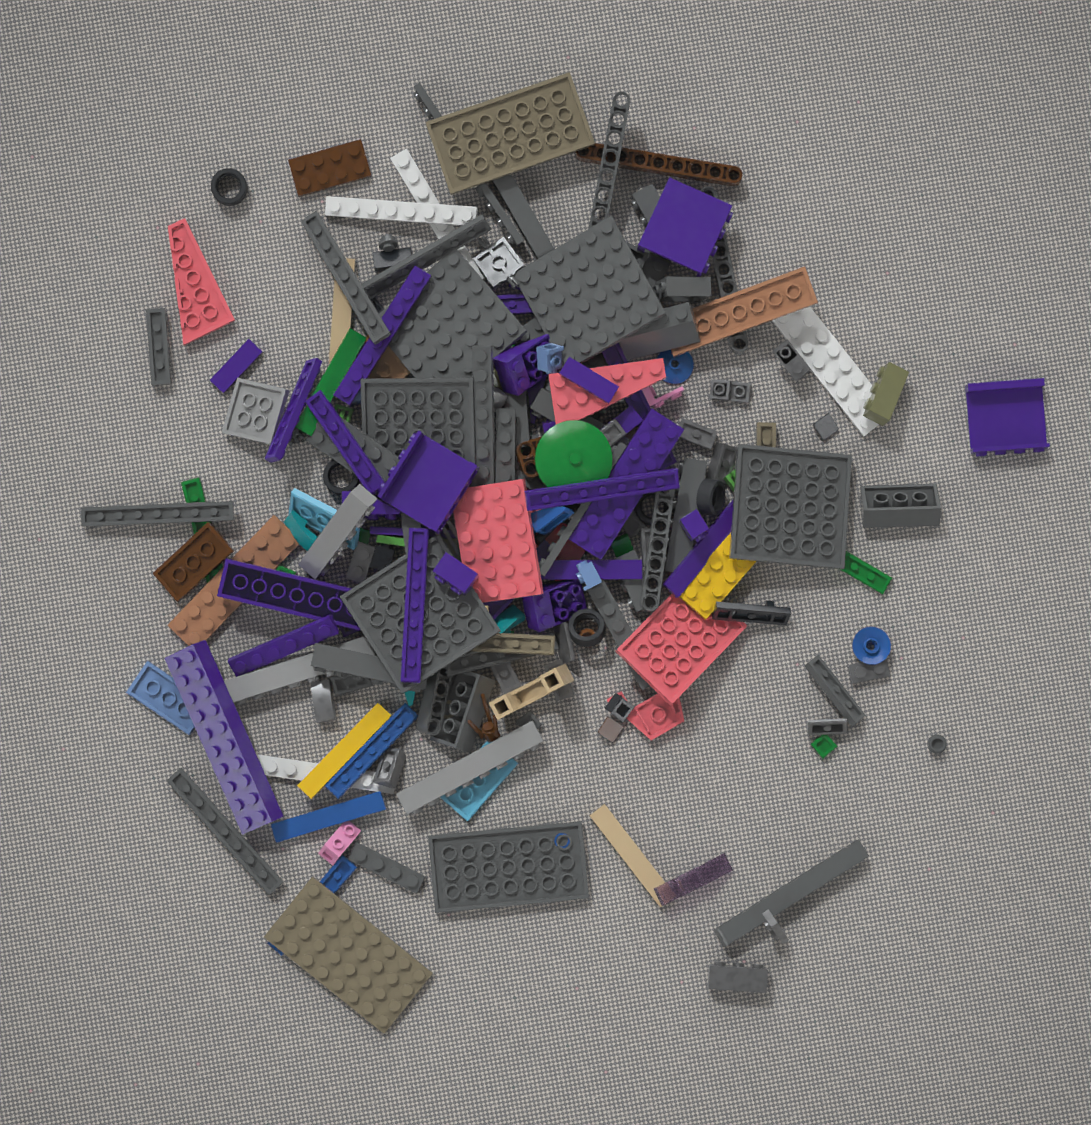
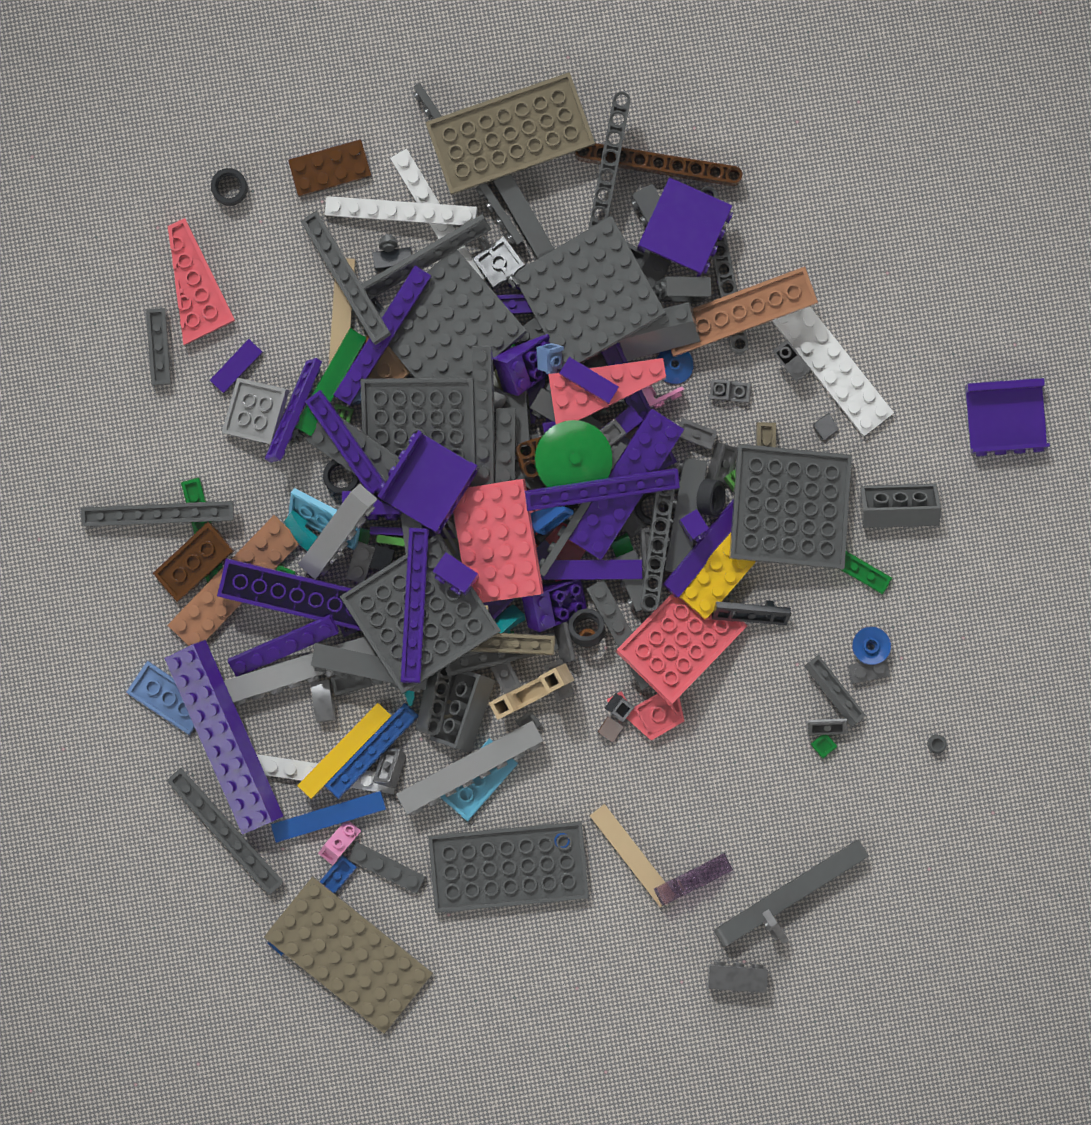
(490, 728): reddish brown plant -> none
(587, 574): medium blue brick -> none
(885, 393): olive brick -> none

